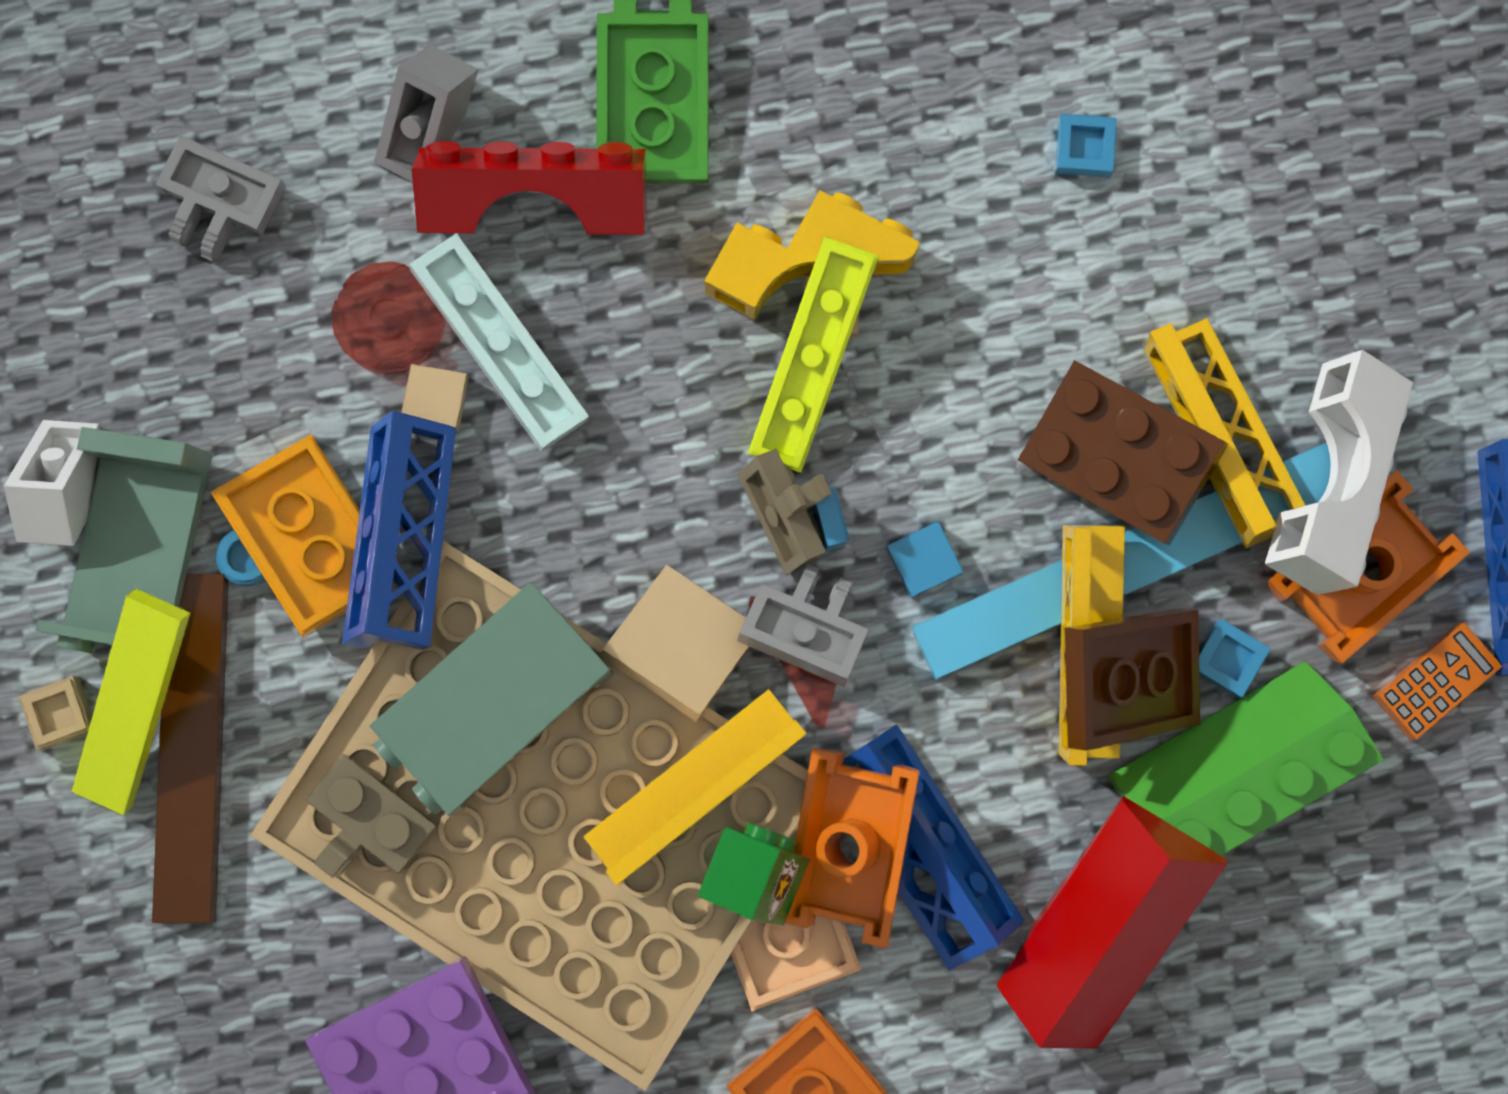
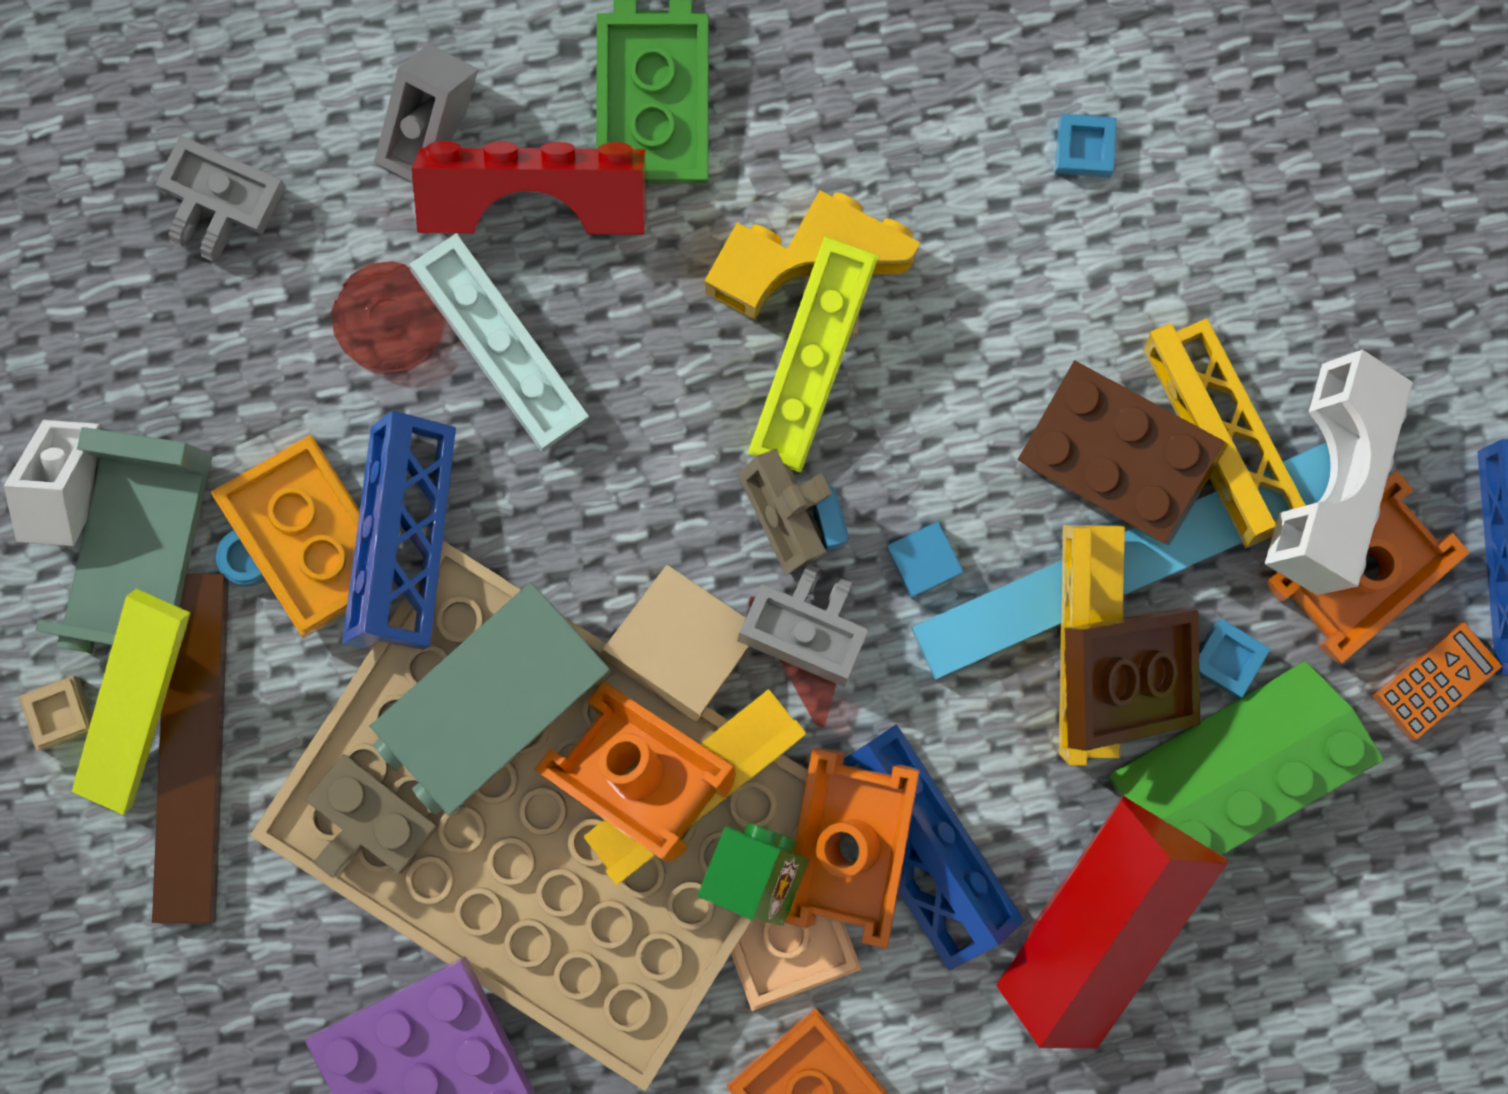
(436, 394): tan tile -> none
(660, 795): none -> orange piece

